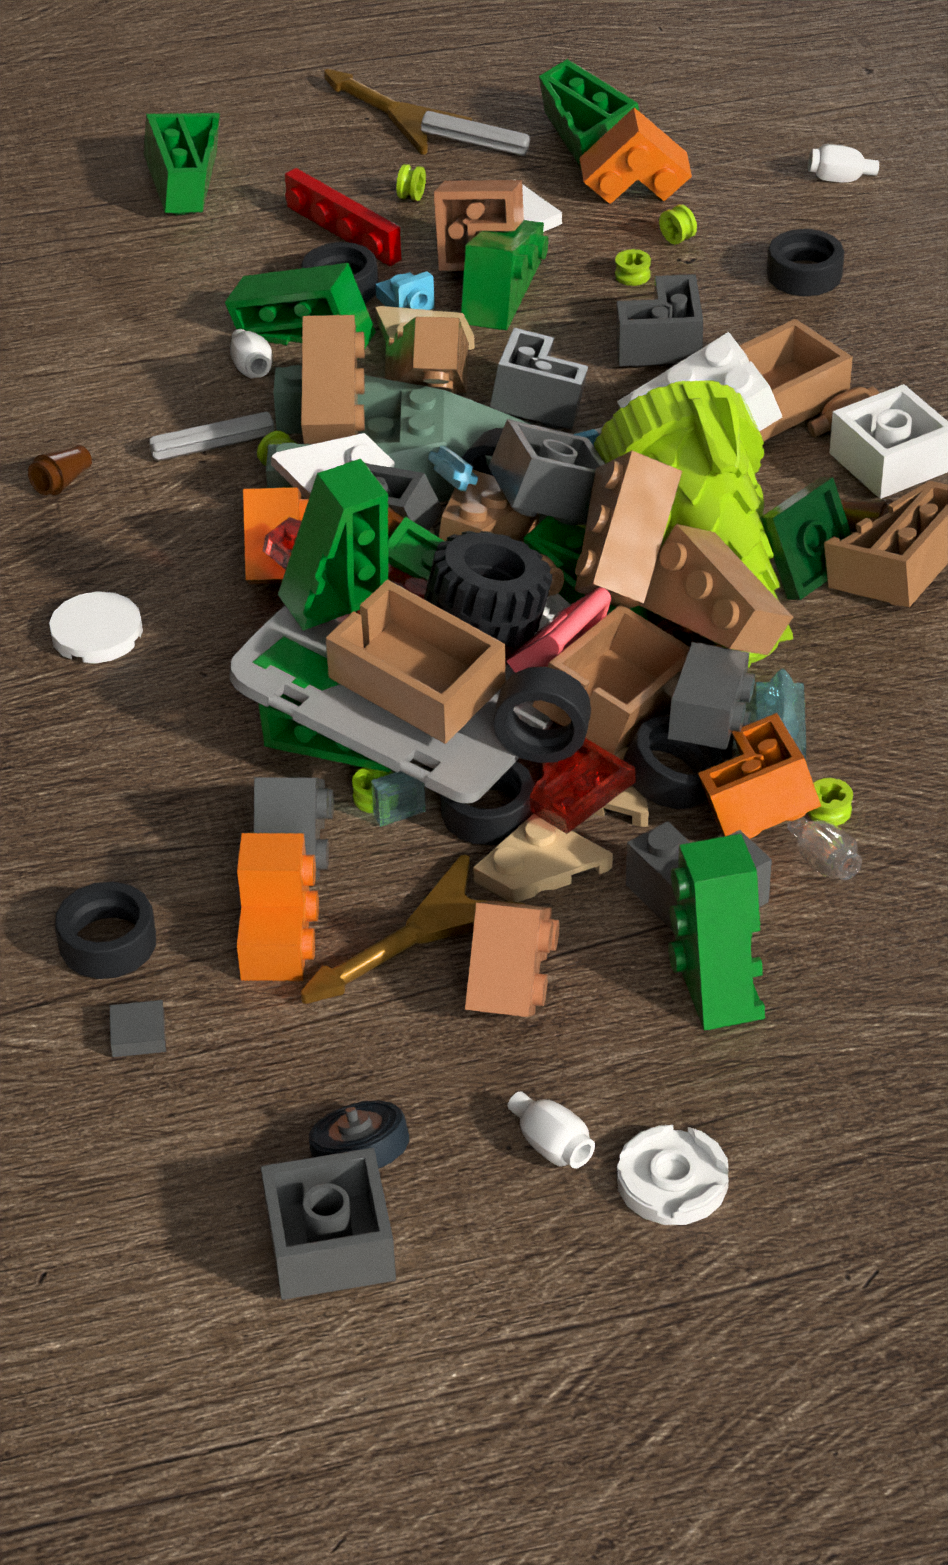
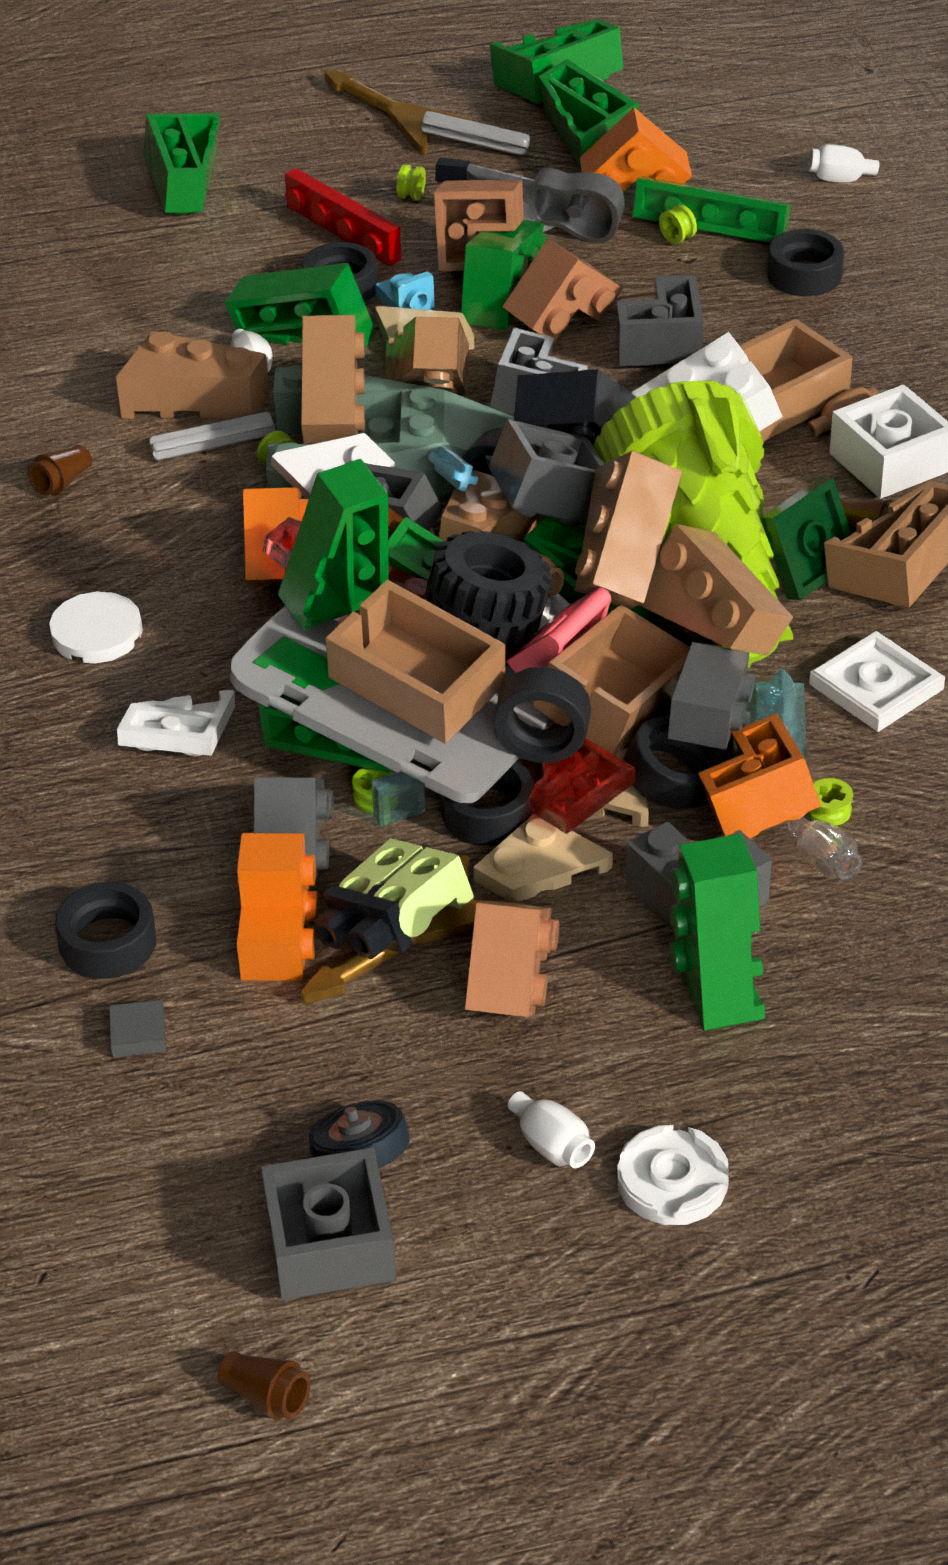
(176, 724): none -> white wing
(192, 376): none -> medium nougat wedge
(269, 1384): none -> reddish brown cone
(392, 898): none -> hips
(557, 287): none -> nougat brick
(569, 401): none -> black brick
(579, 203): none -> flat silver piece
(588, 44): none -> green wedge
(632, 267): lime bush -> none
(713, 209): none -> green plate
(877, 681): none -> white tile

